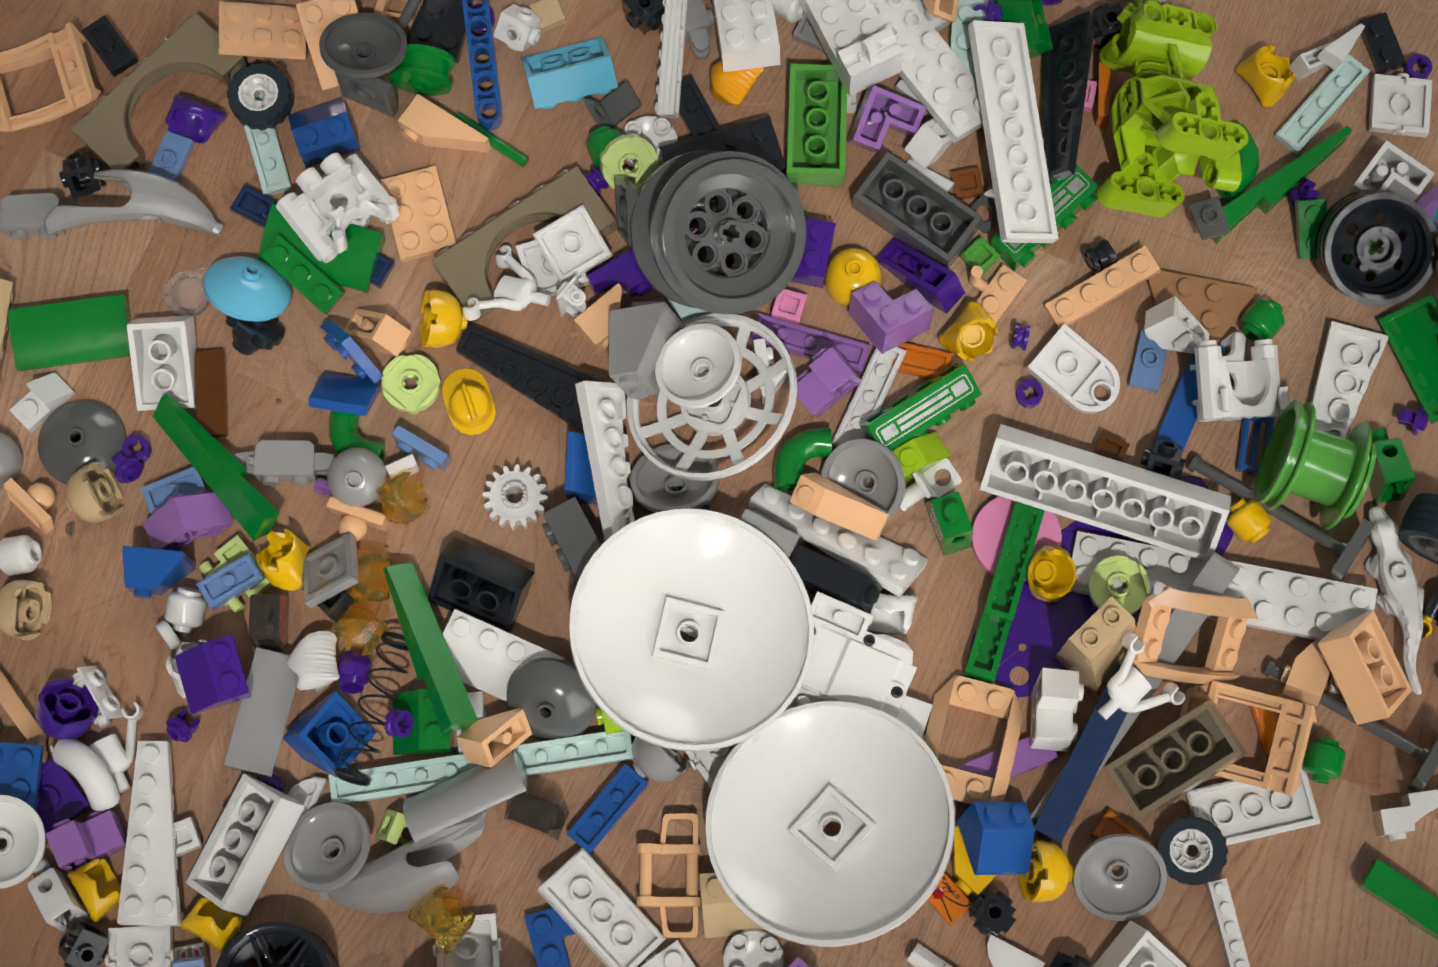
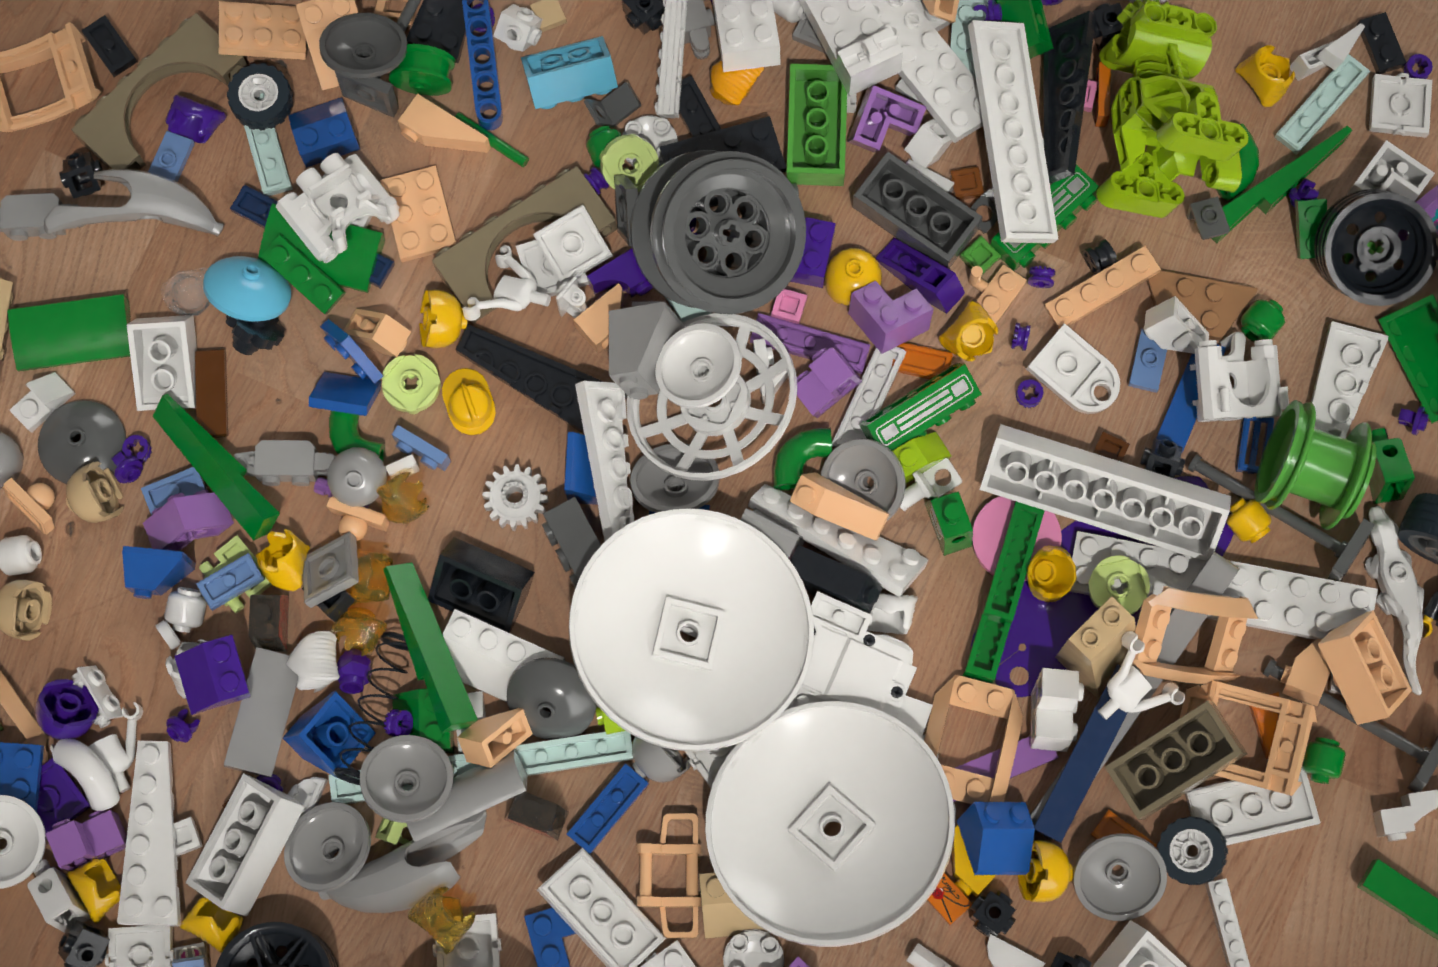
(403, 762): none -> light grey dish
(1041, 277): none -> dark purple bush

